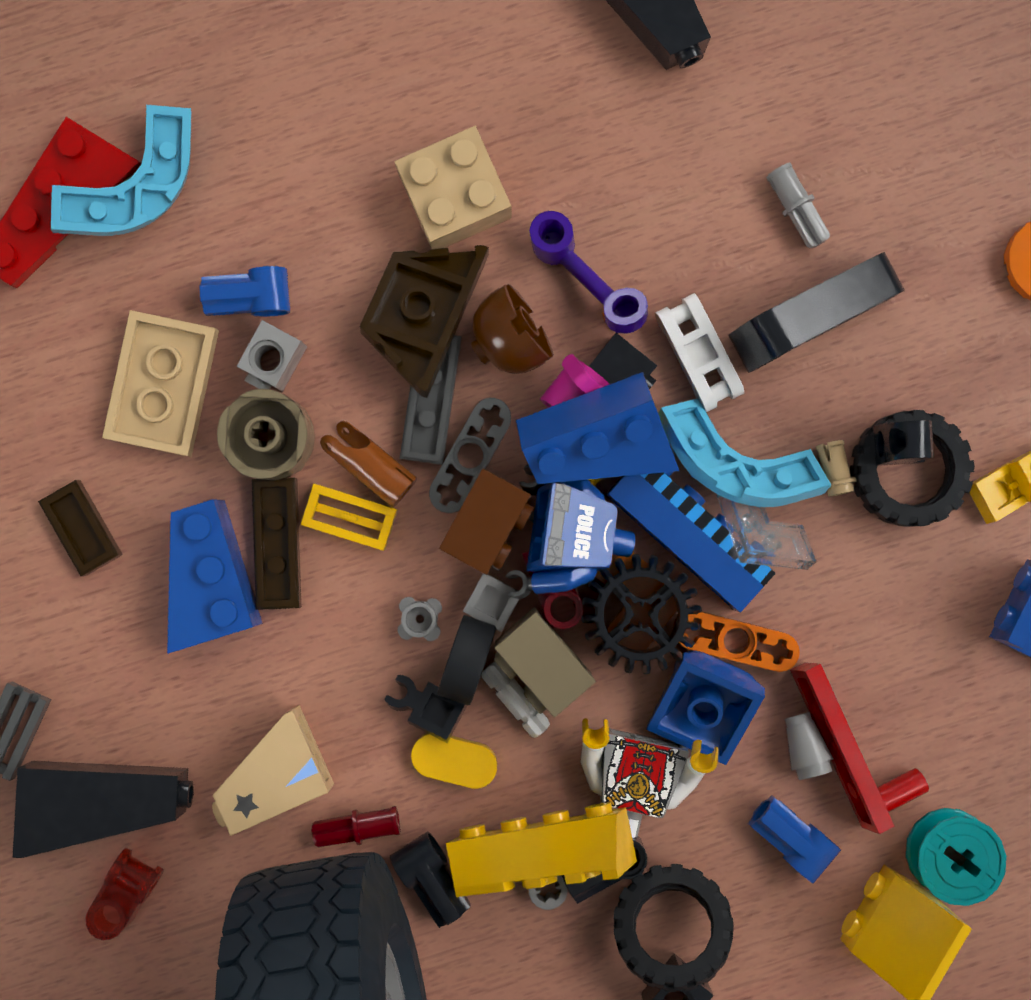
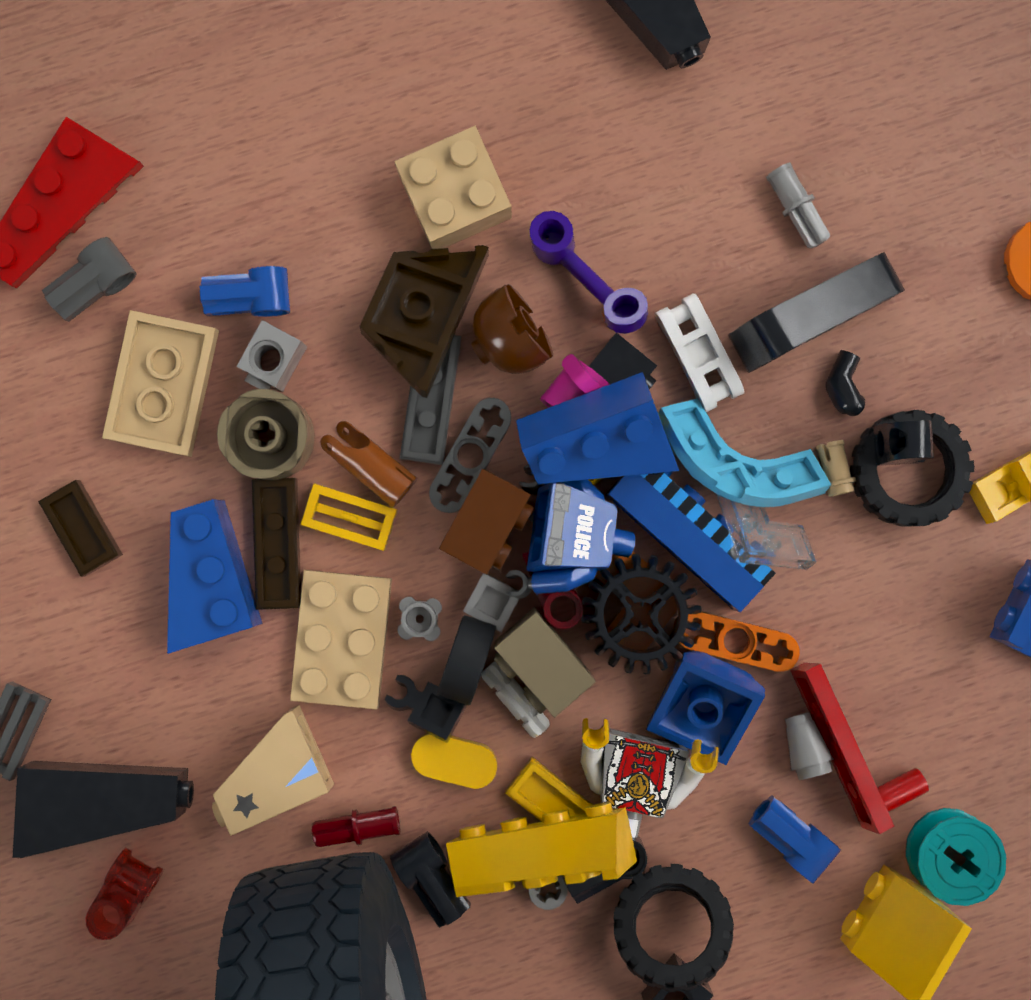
(98, 273): none -> dark grey piece
(141, 197): medium azure plate -> none
(341, 639): none -> tan plate
(544, 792): none -> yellow tile
(841, 386): none -> black arm

